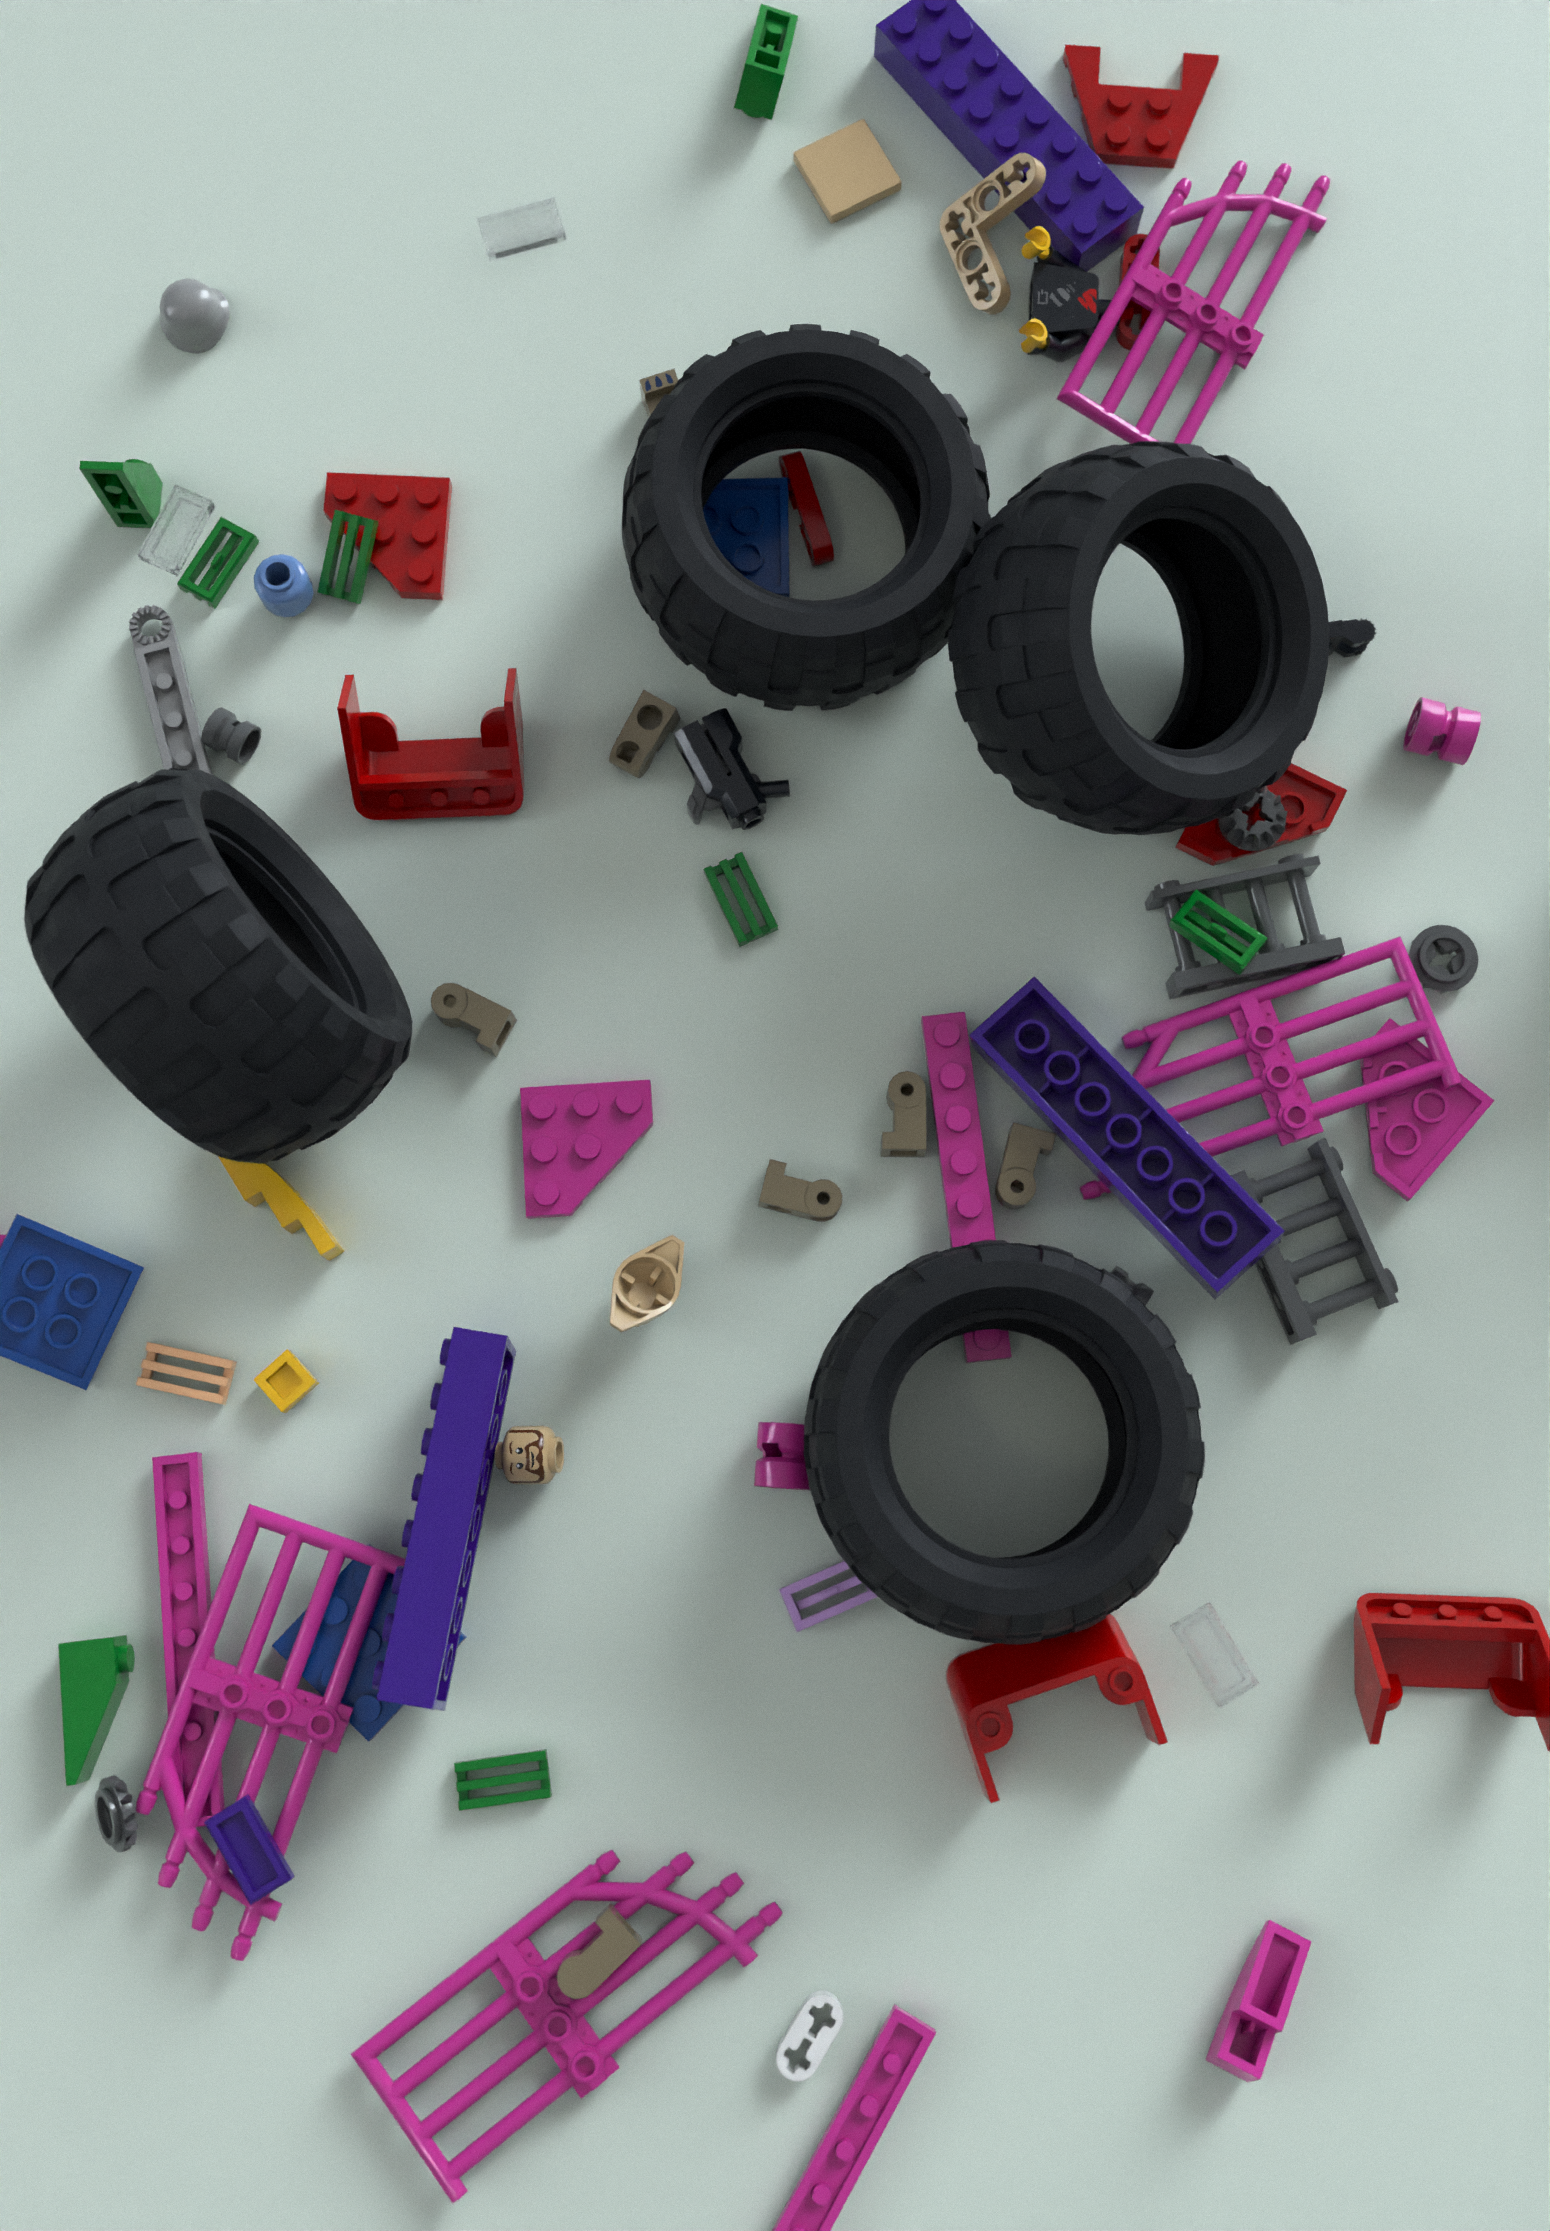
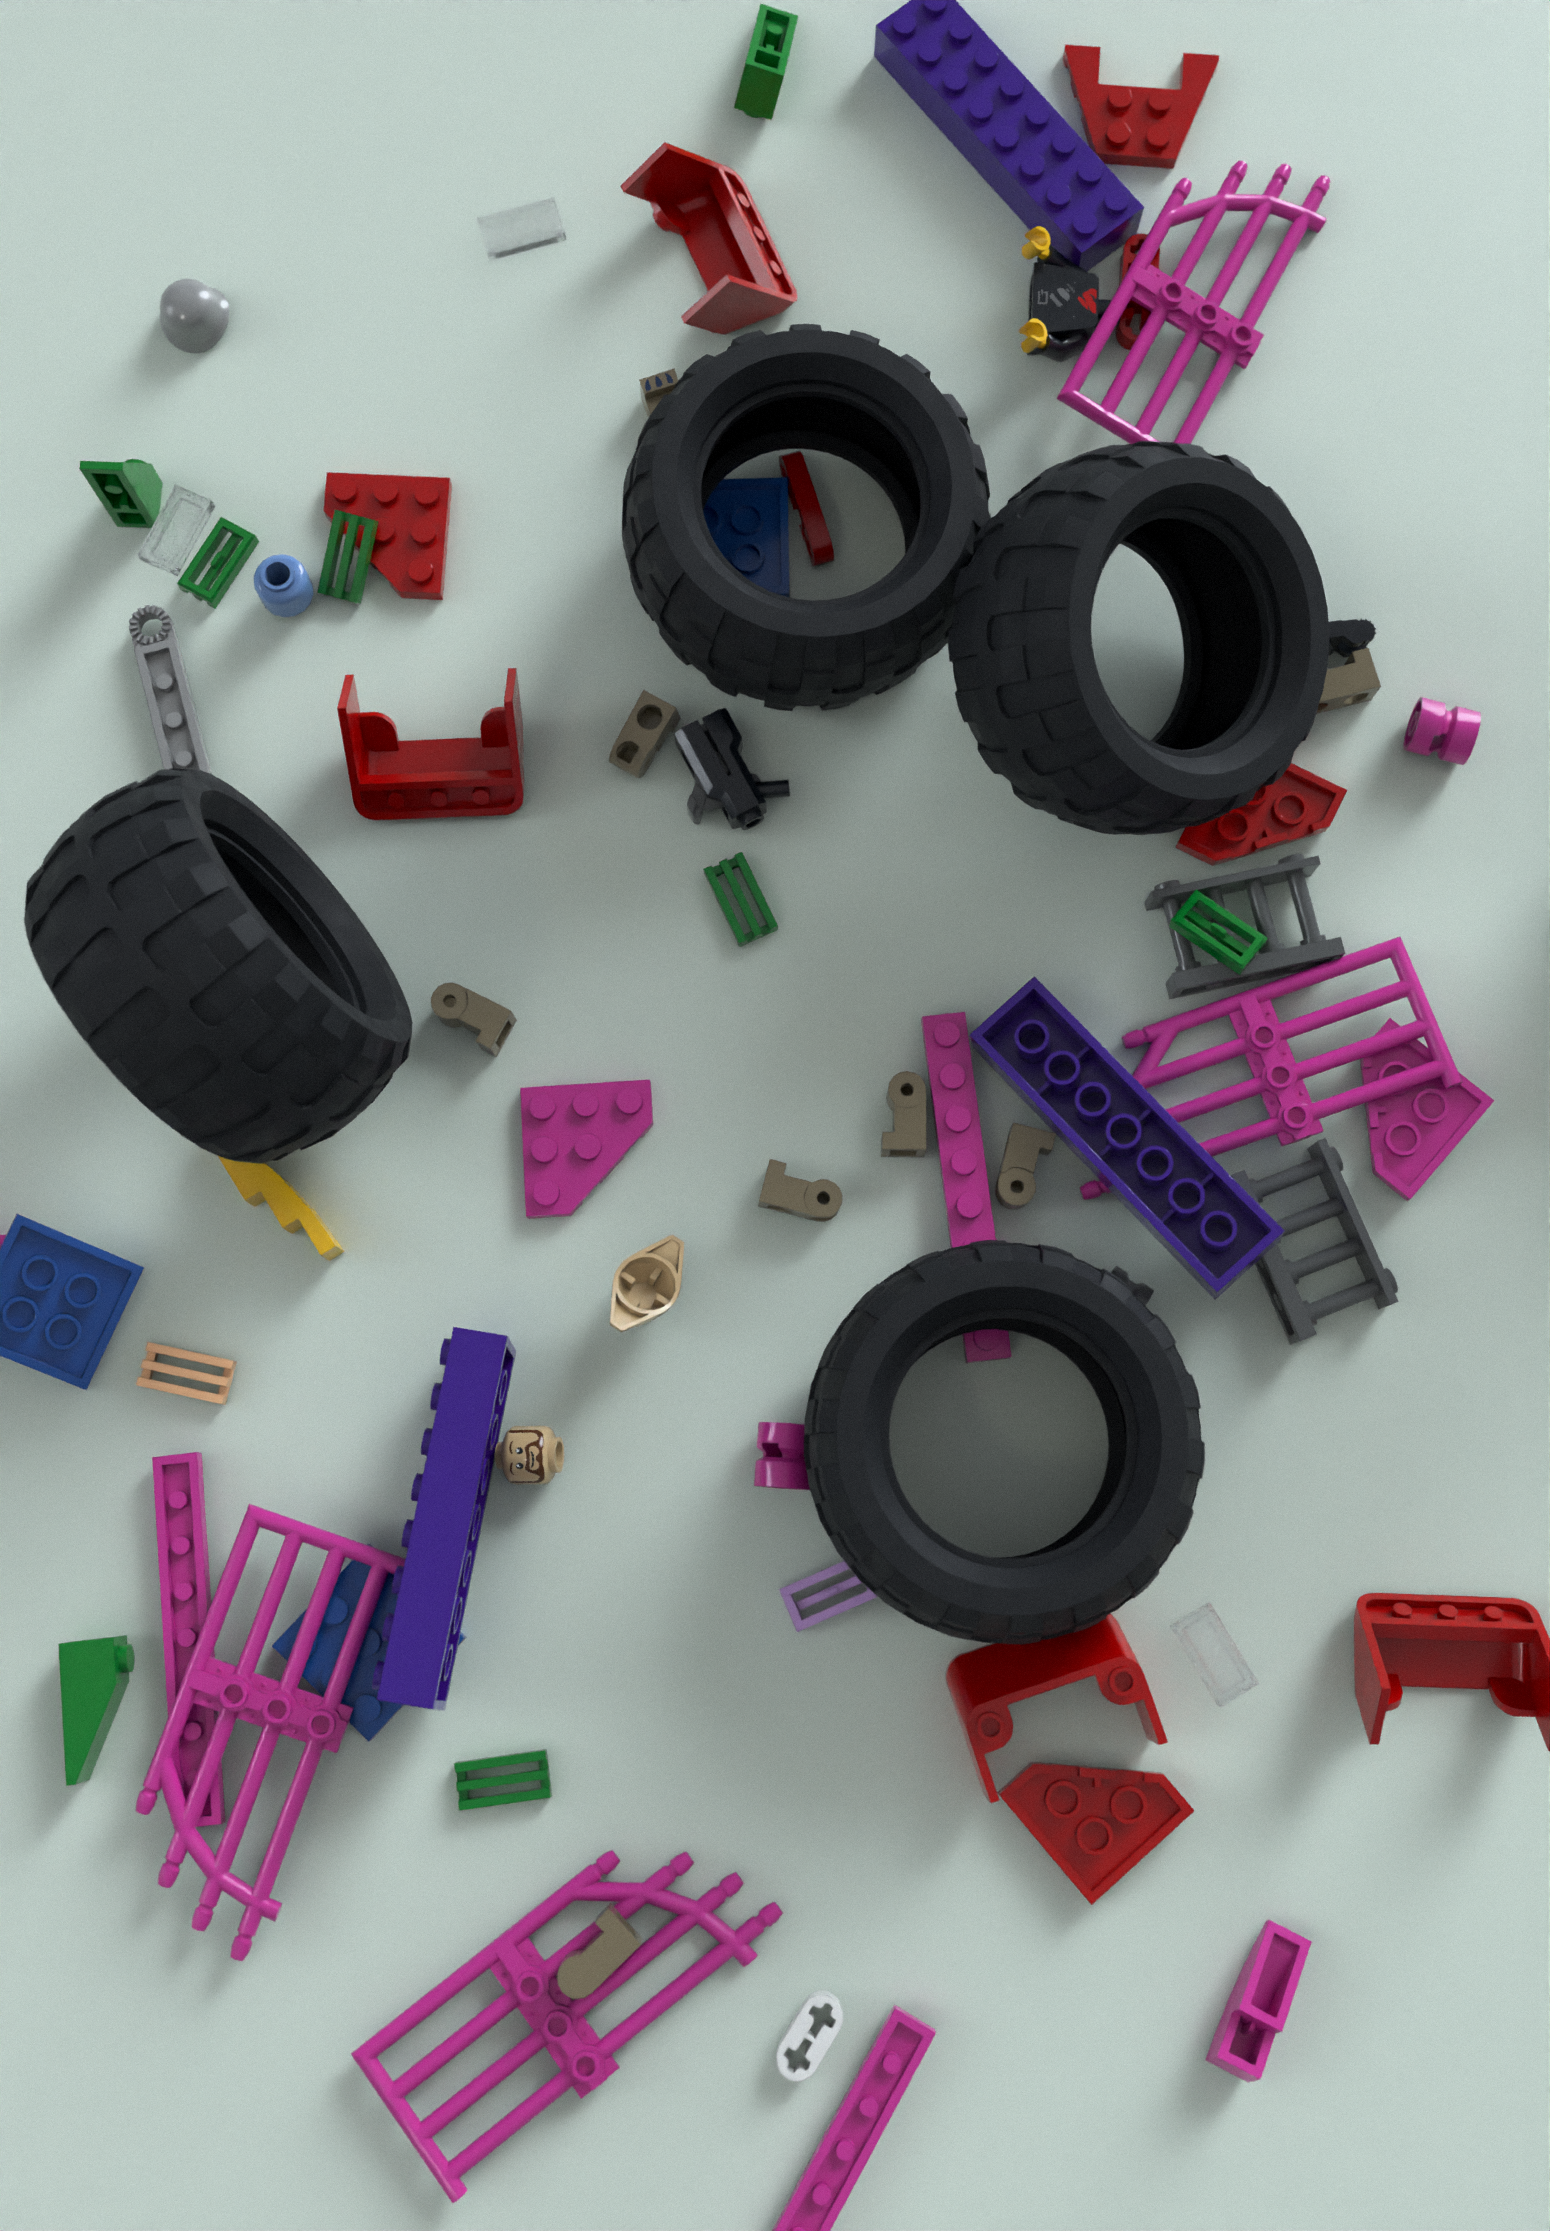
(116, 1814): dark grey gear -> none
(229, 734): dark grey wheel -> none
(249, 1849): dark purple tile -> none
(286, 1381): yellow plate -> none
(723, 236): none -> red windscreen
(847, 171): tan tile -> none
(979, 221): tan beam -> none
(1095, 1818): none -> red plate
(1262, 834): dark grey gear -> none
(1350, 683): none -> dark tan leg
(1445, 940): dark grey gear -> none

